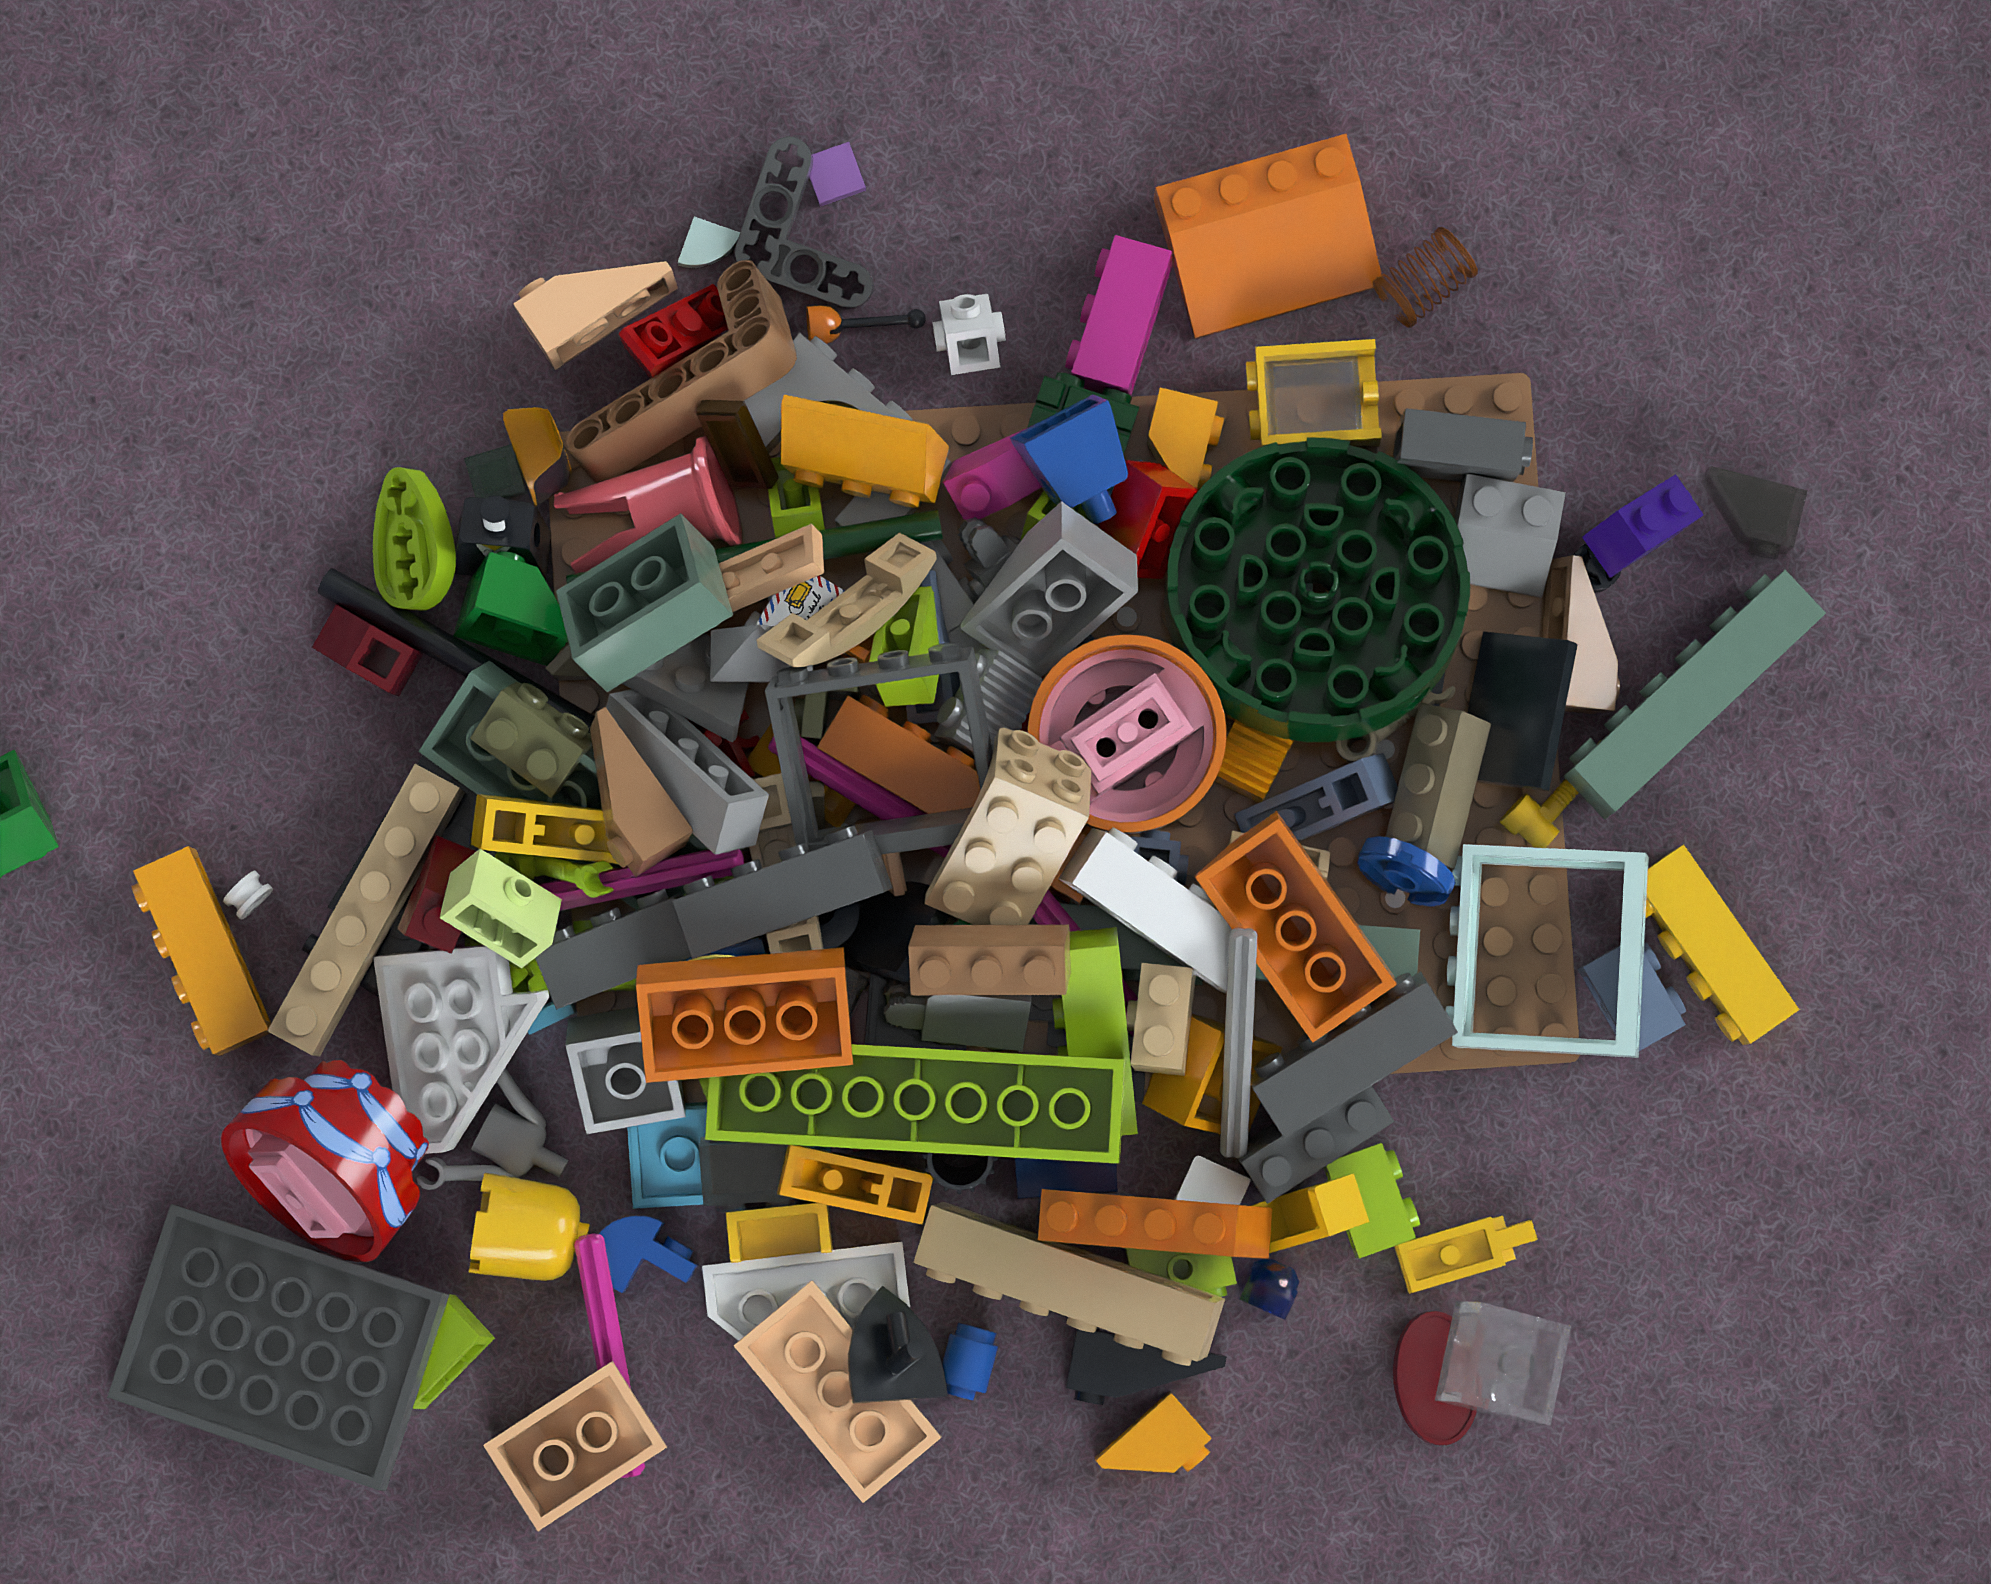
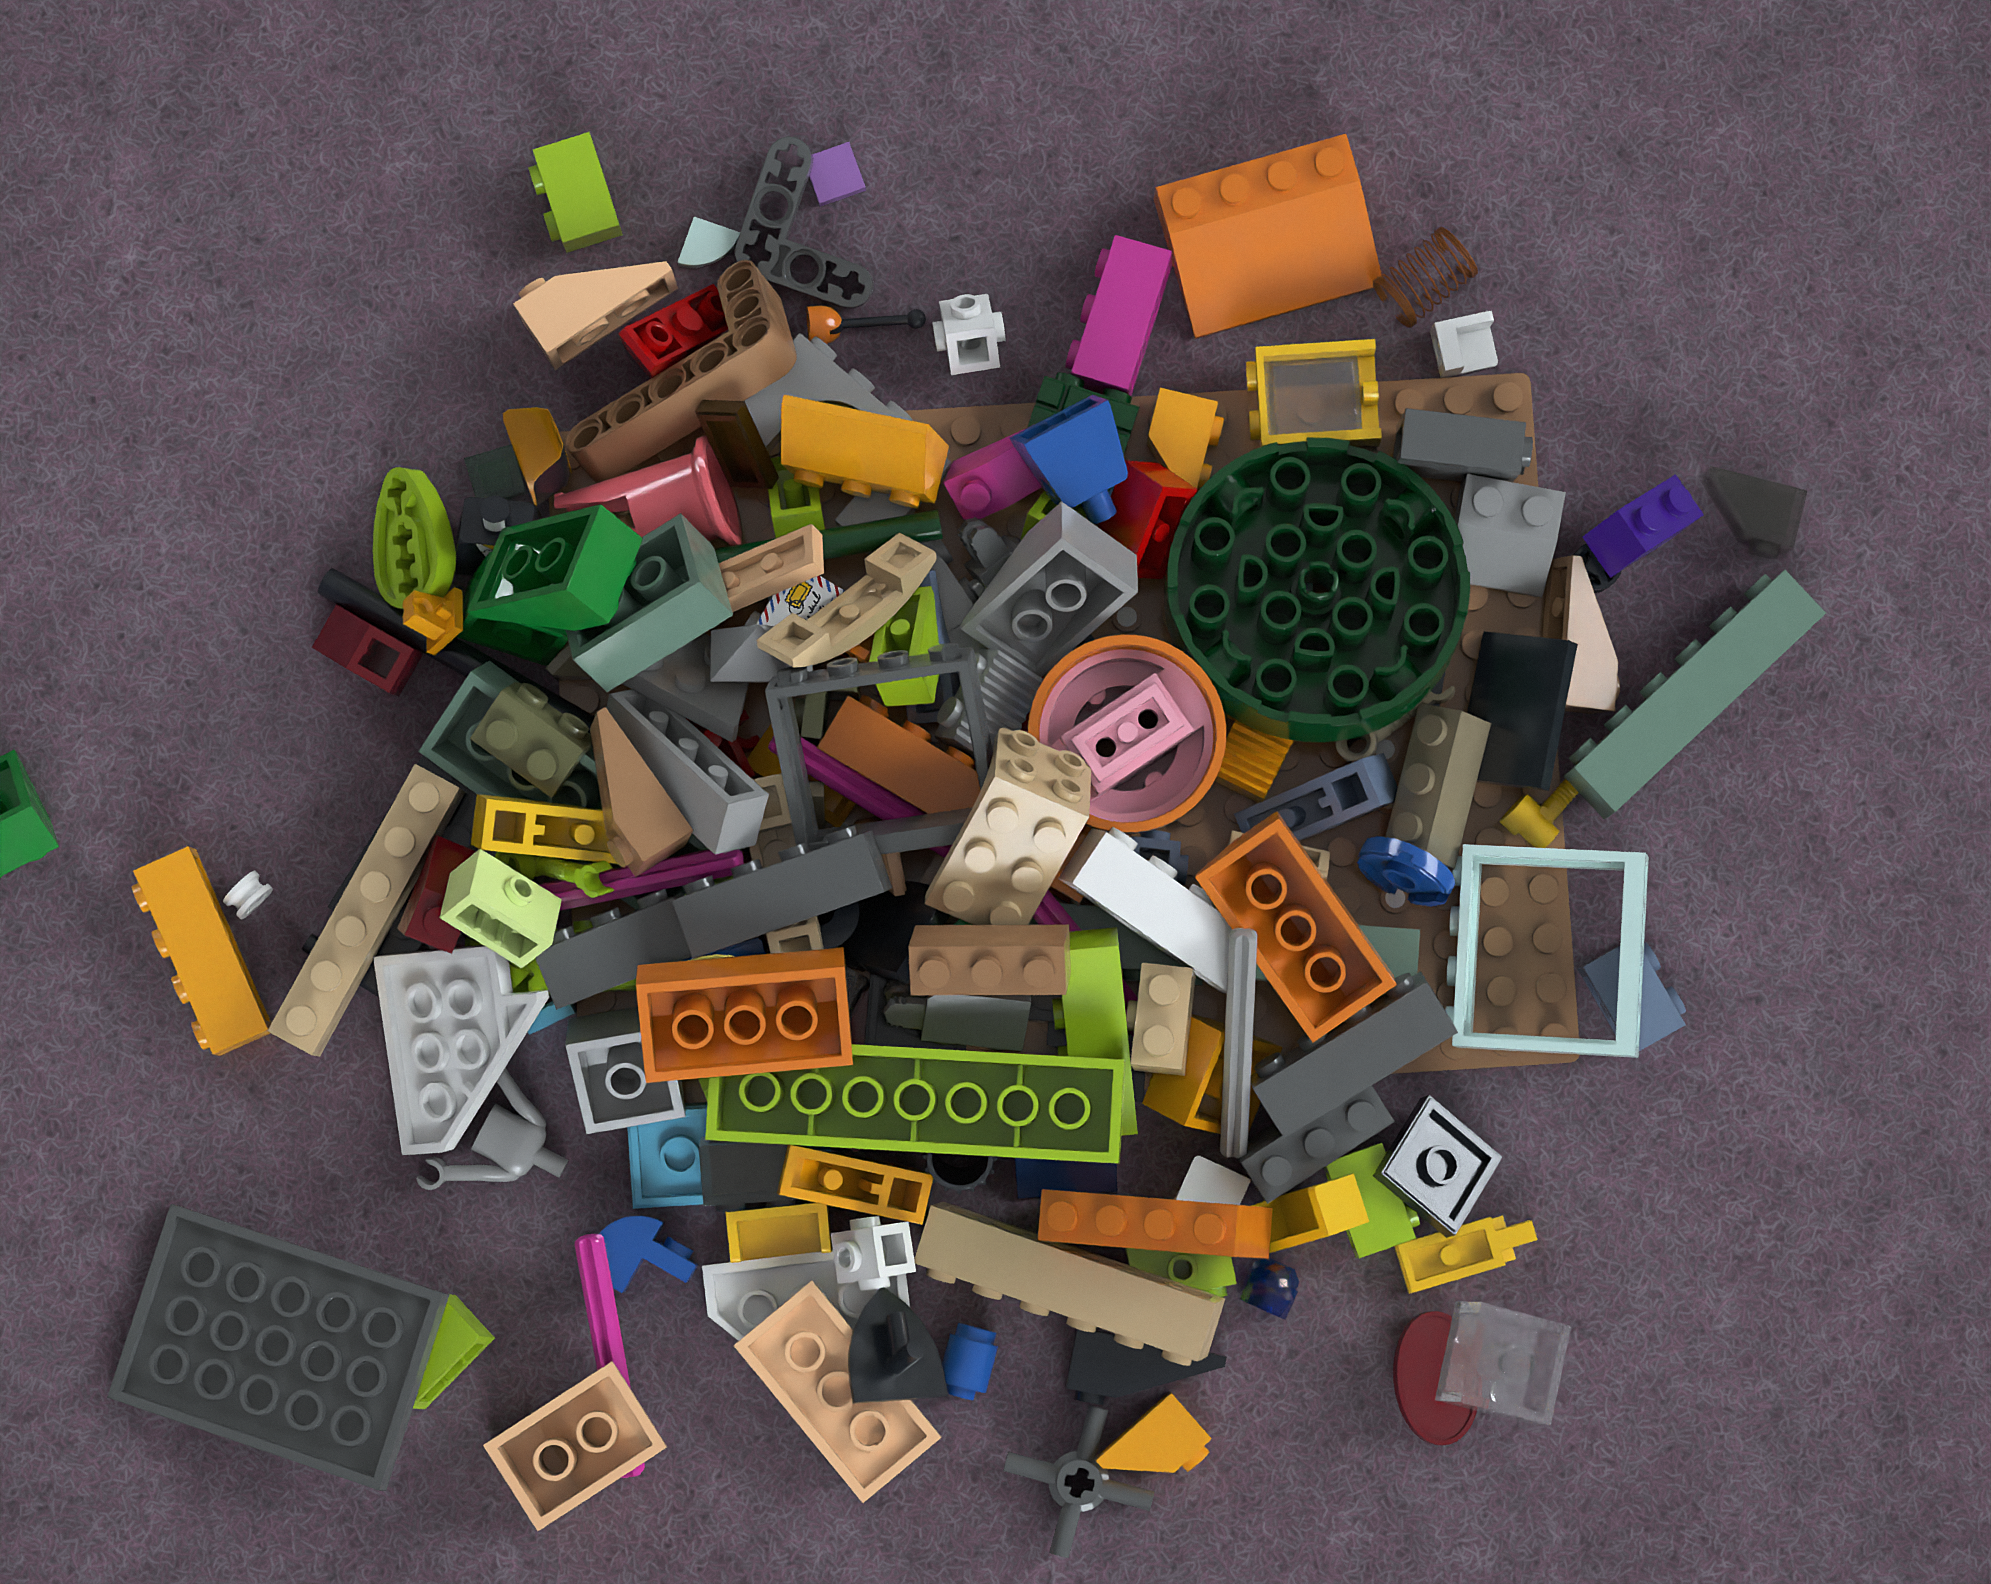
(330, 1158): piece -> none
(435, 617): none -> light orange brick
(525, 1229): yellow cylinder -> none
(558, 571): none -> green slope
(576, 192): none -> lime brick
(872, 1252): none -> white brick
(1072, 1504): none -> dark grey bar
(1437, 1166): none -> tile
(1464, 344): none -> white panel
(1715, 949): yellow brick -> none

